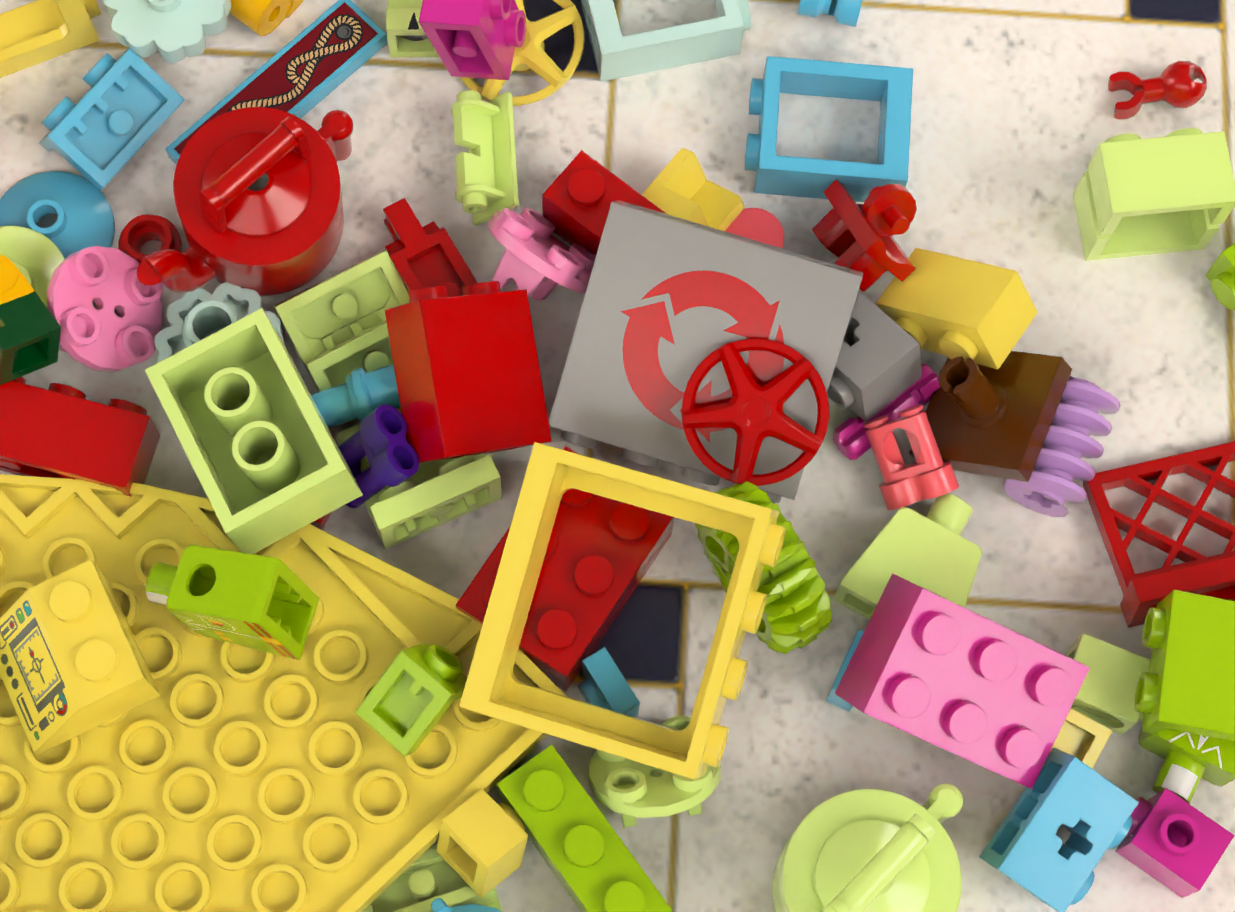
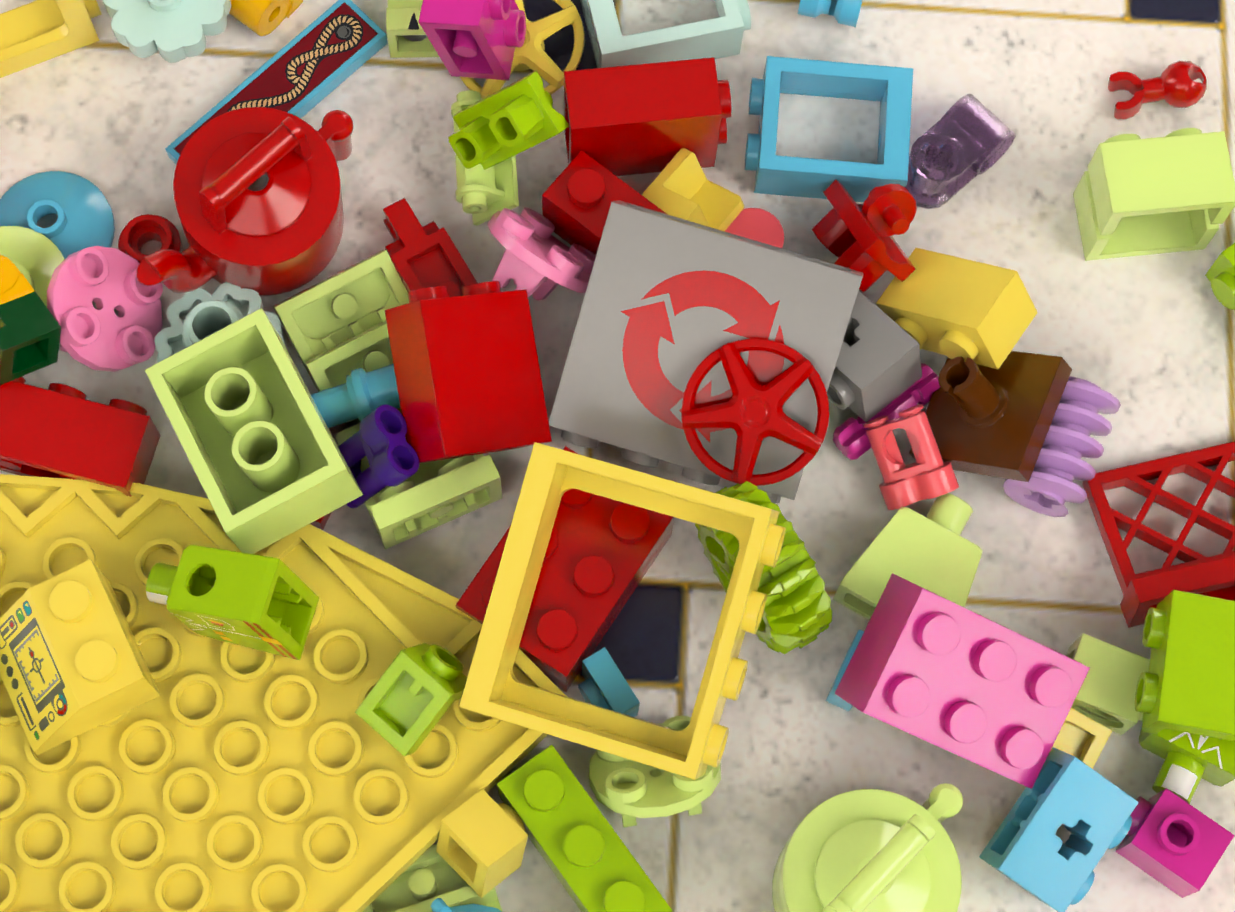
(111, 118): medium azure bracket -> none
(506, 123): none -> lime hips
(645, 113): none -> red brick
(956, 151): none -> clear purple piece

